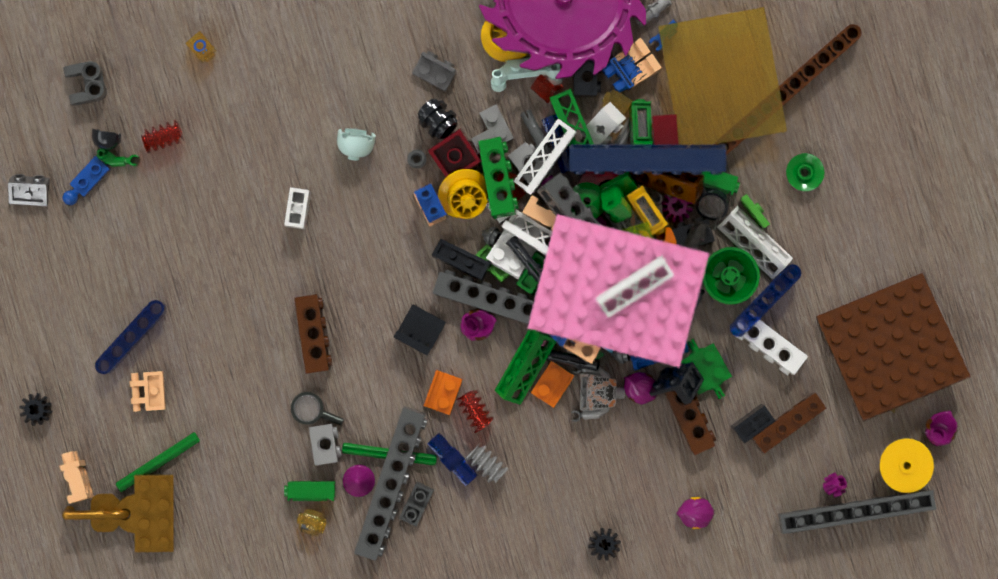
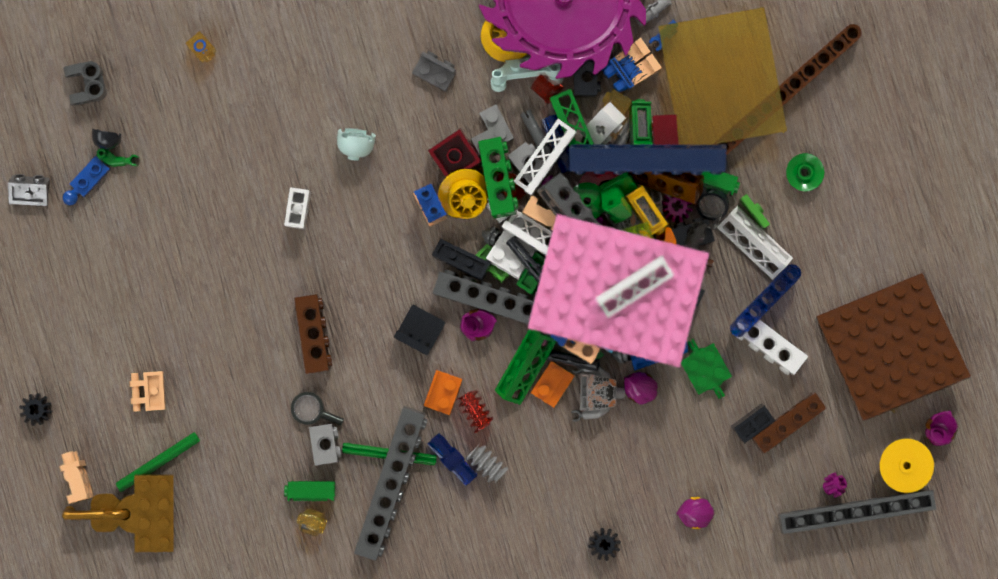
(121, 340): clear blue beam -> none
(162, 136): clear red piece -> none
(358, 480): magenta hat -> none
(412, 154): dark grey plate -> none
(416, 503): dark grey slope -> none
(439, 121): black piece -> none
(683, 379): black bracket -> none
(699, 444): reddish brown brick -> none
(741, 272): green piece -> none

